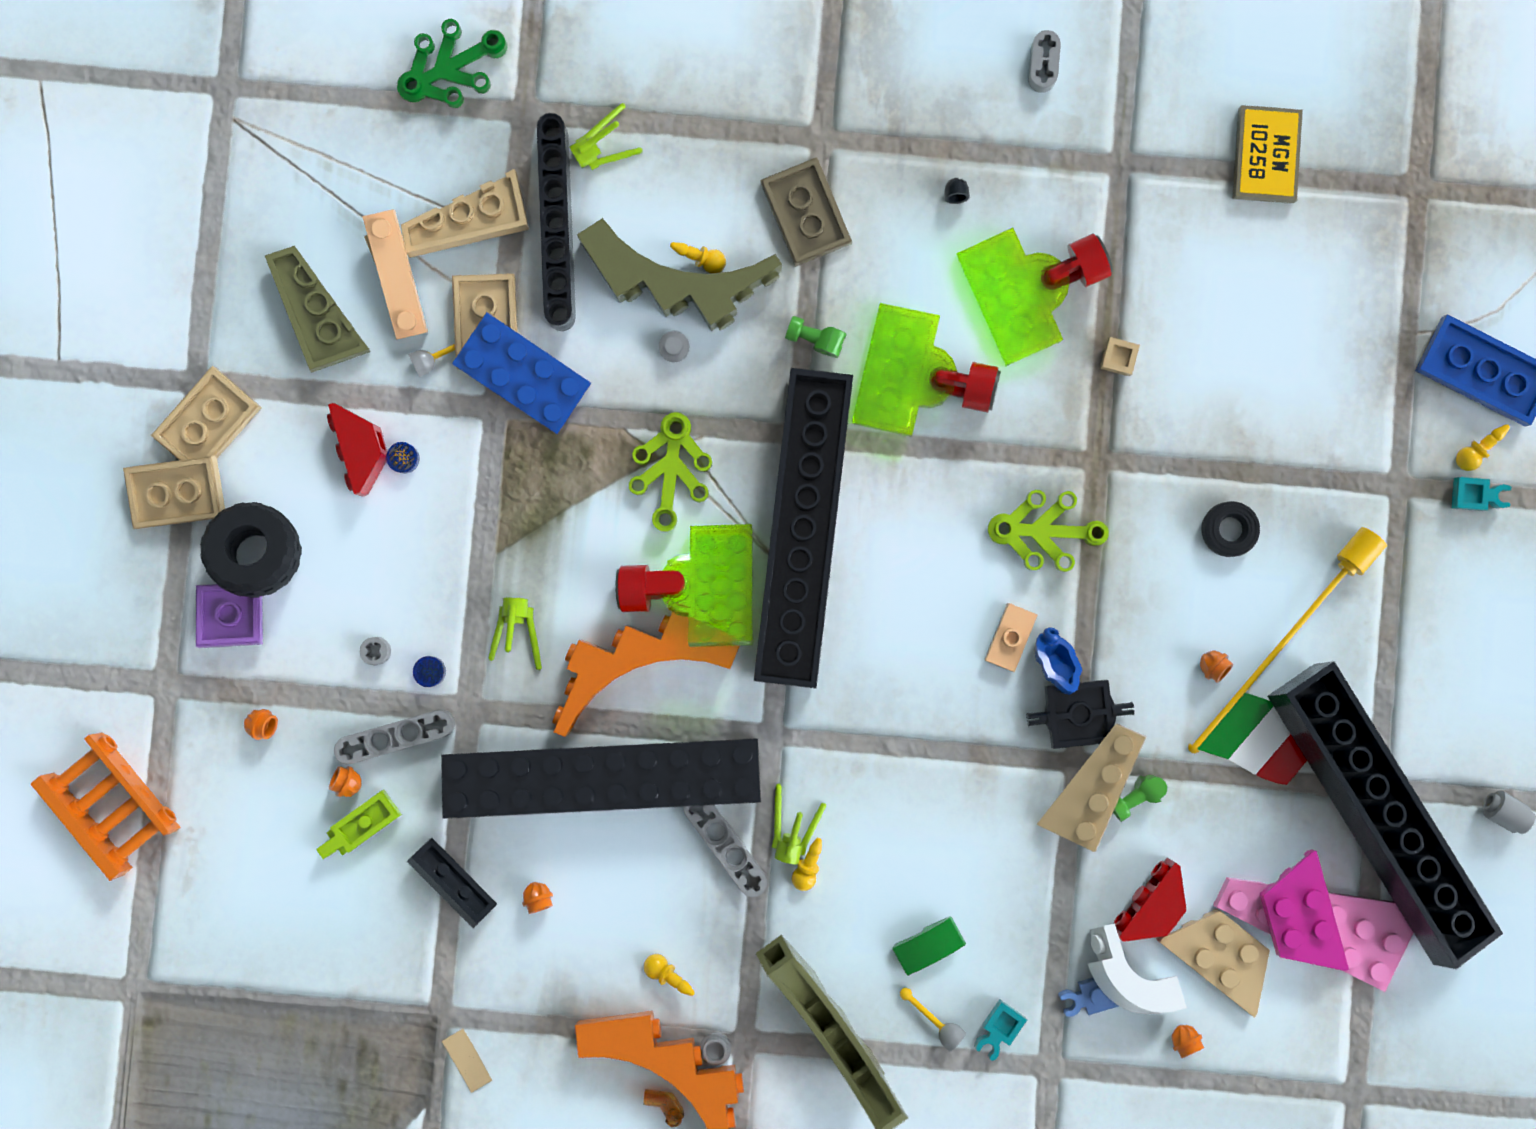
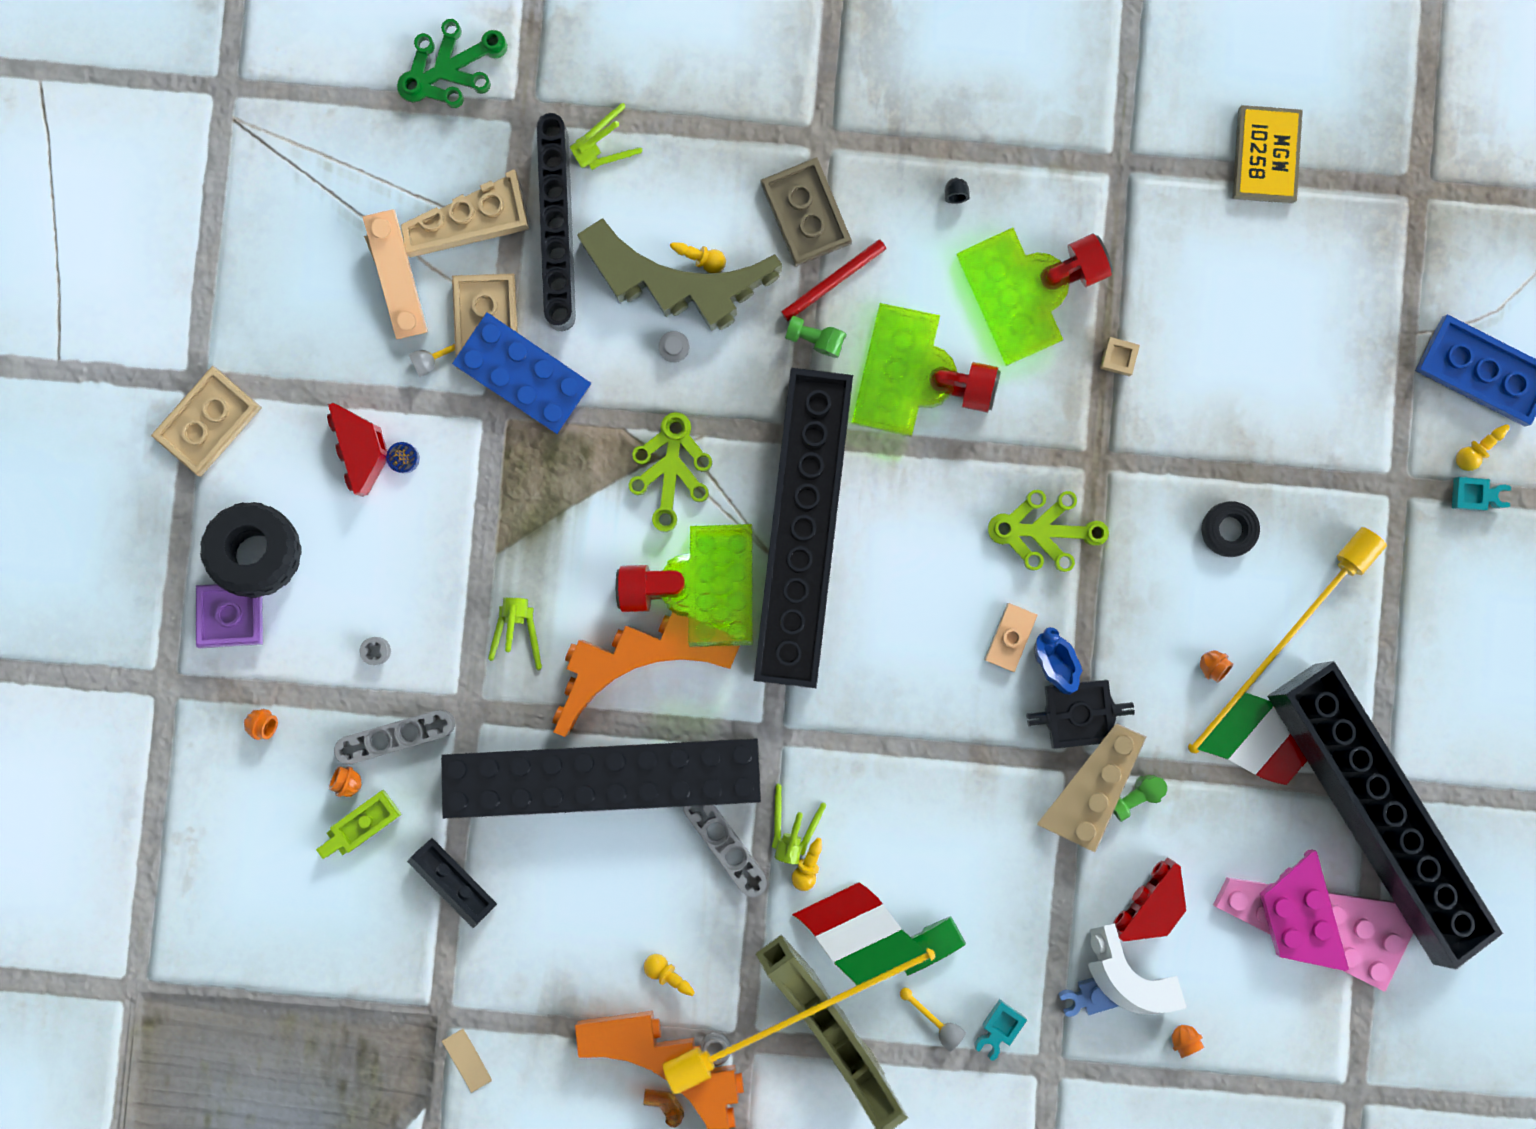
(93, 835): orange fence -> none
(174, 492): tan tile -> none
(317, 321): olive wing -> none
(429, 671): clear blue tile -> none
(537, 897): orange plate -> none
(833, 280): none -> red bar
(858, 939): none -> flag
(1051, 61): light grey beam -> none
(1223, 956): tan wing -> none
(1508, 812): light grey brick -> none

